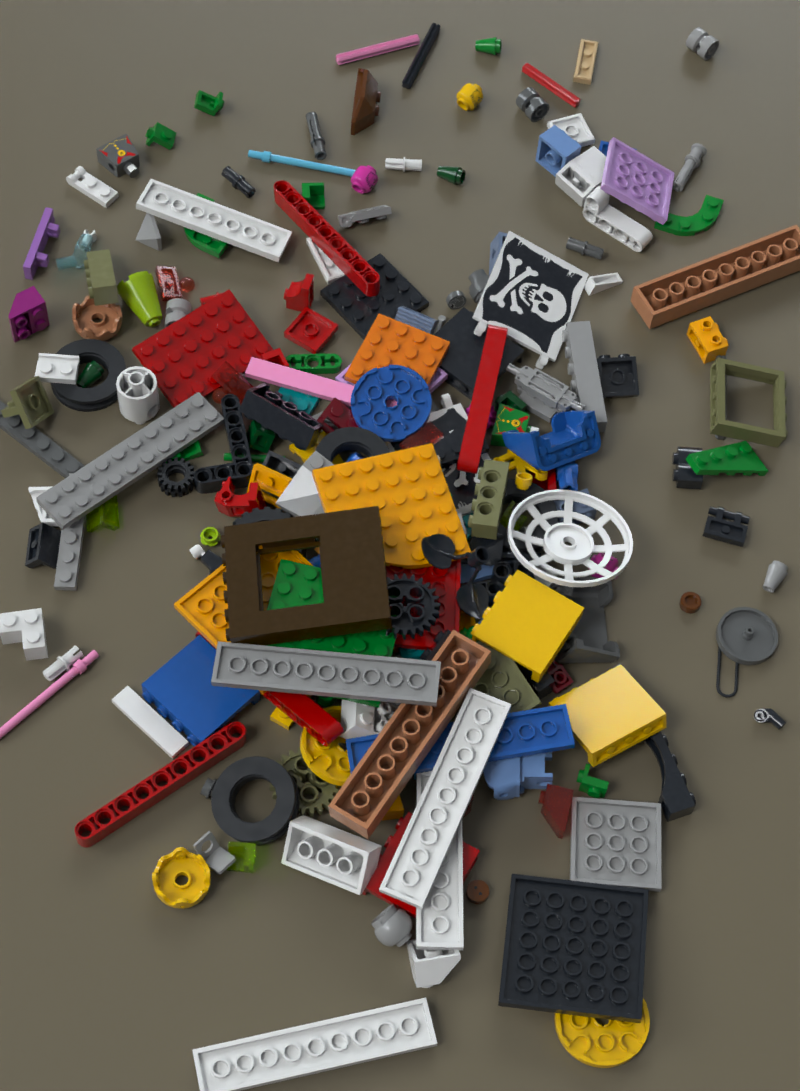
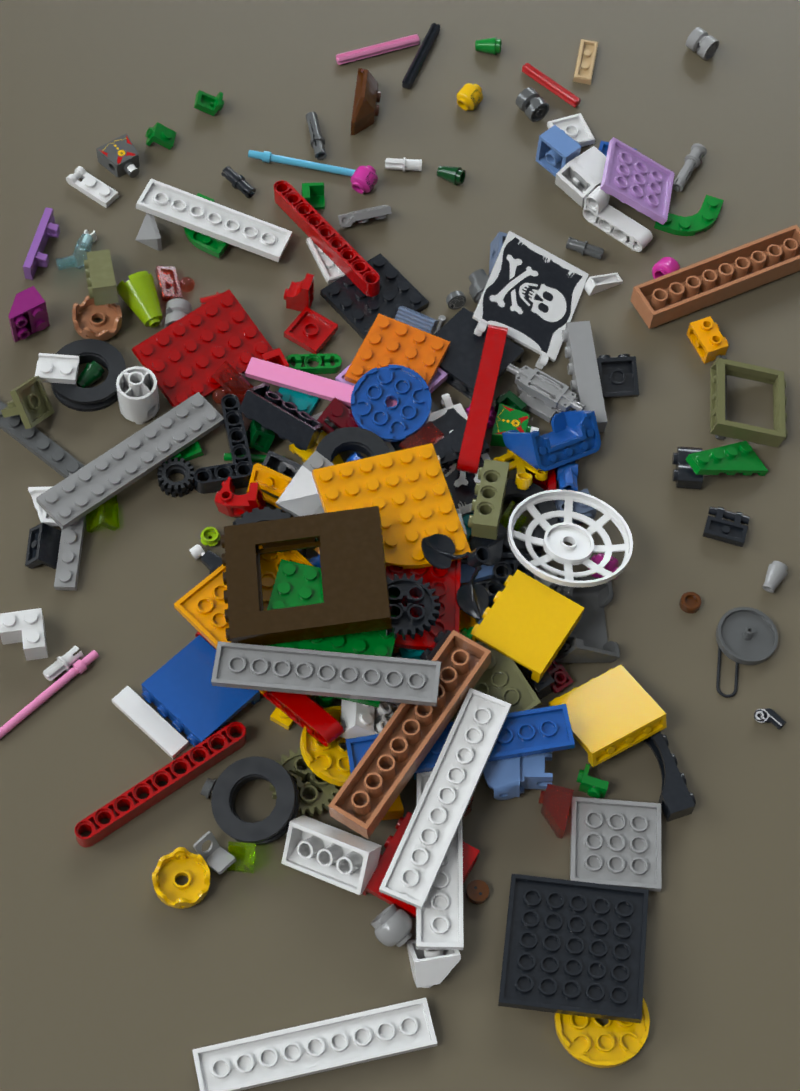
(665, 266): none -> dark pink head

